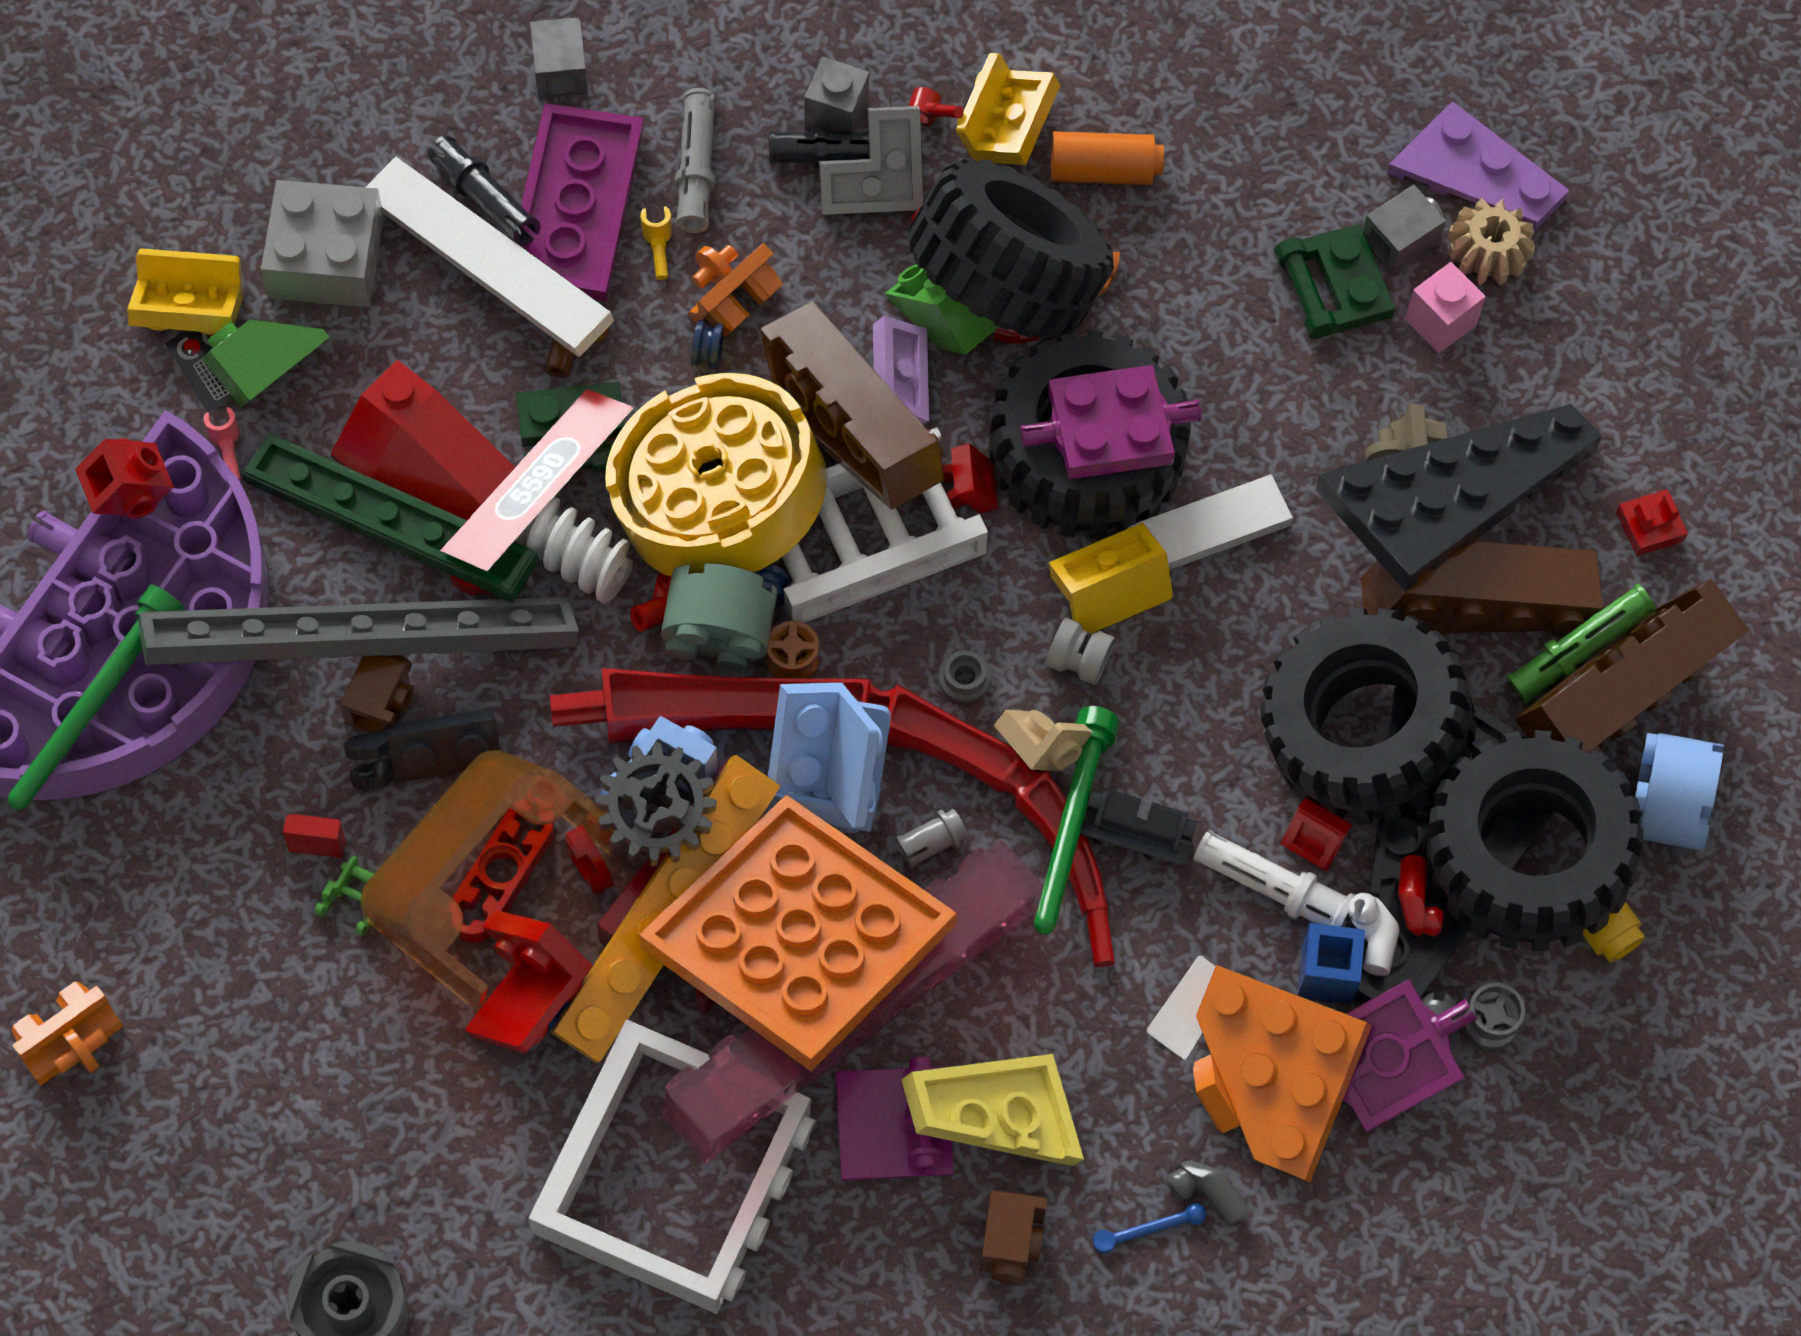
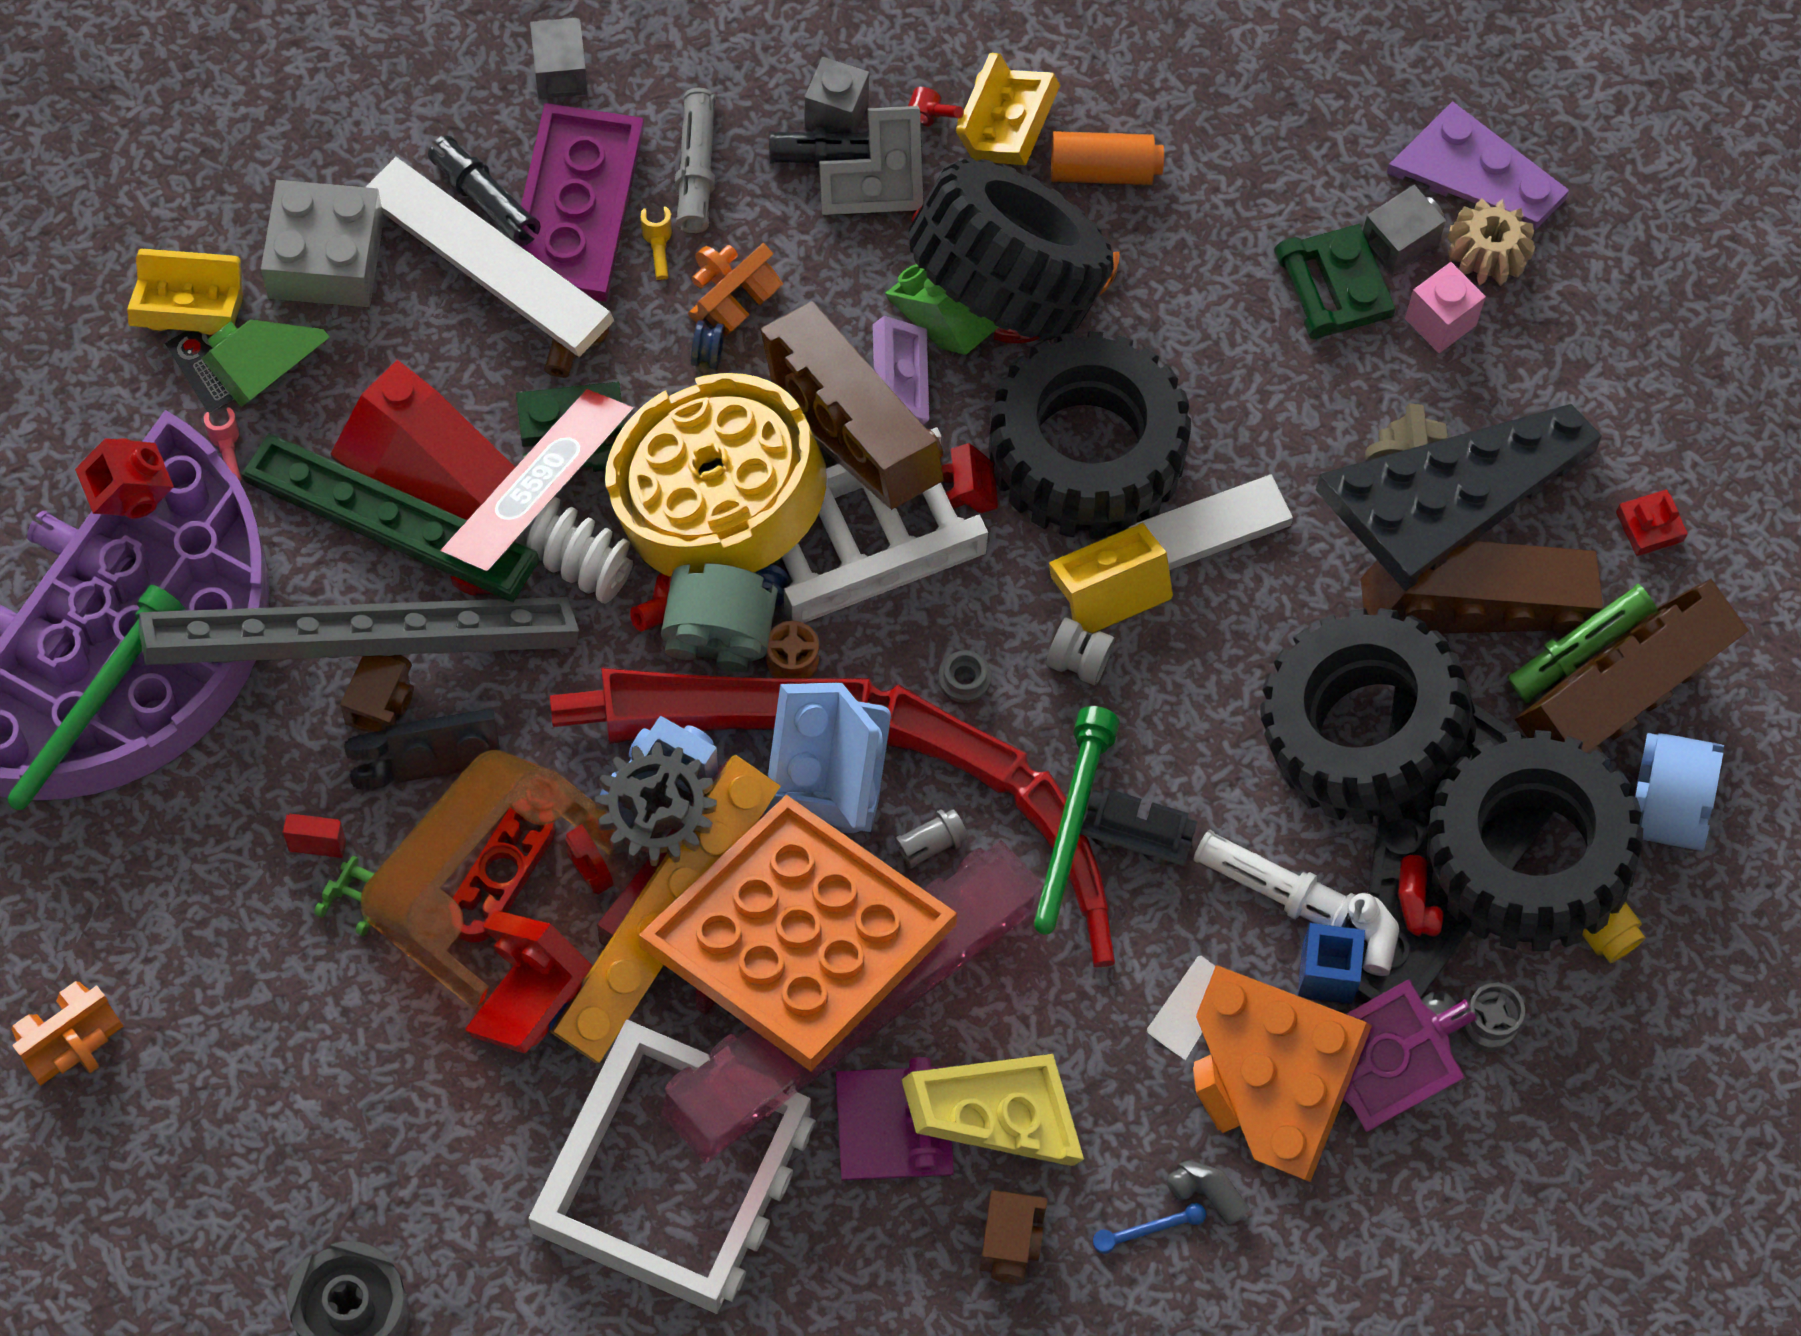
(1041, 741): tan bracket -> none
(1110, 422): magenta plate -> none
(1316, 834): red tile -> none

